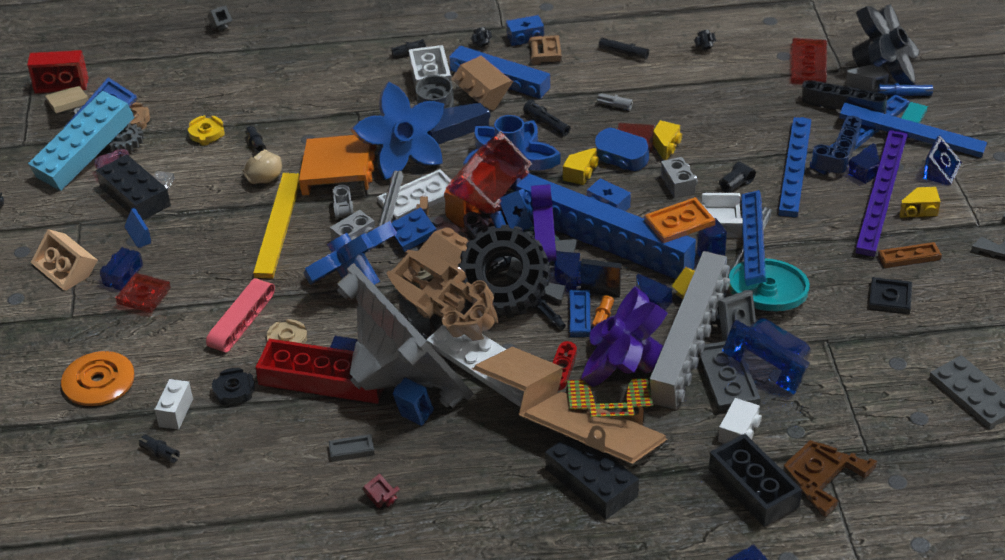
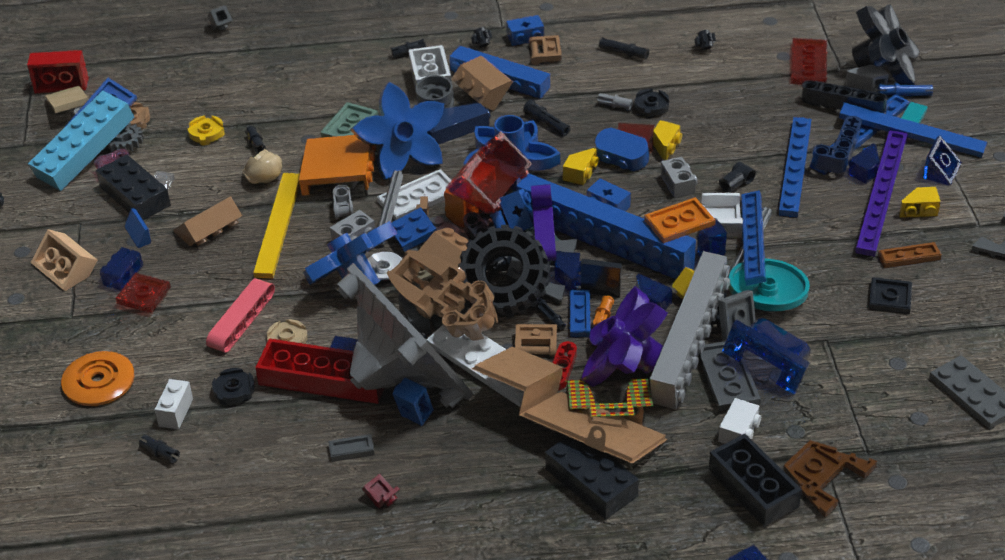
(209, 222): none -> medium nougat slope
(345, 119): none -> sand green plate
(384, 262): none -> white dish
(537, 335): none -> medium nougat plate
(651, 103): none -> black plate

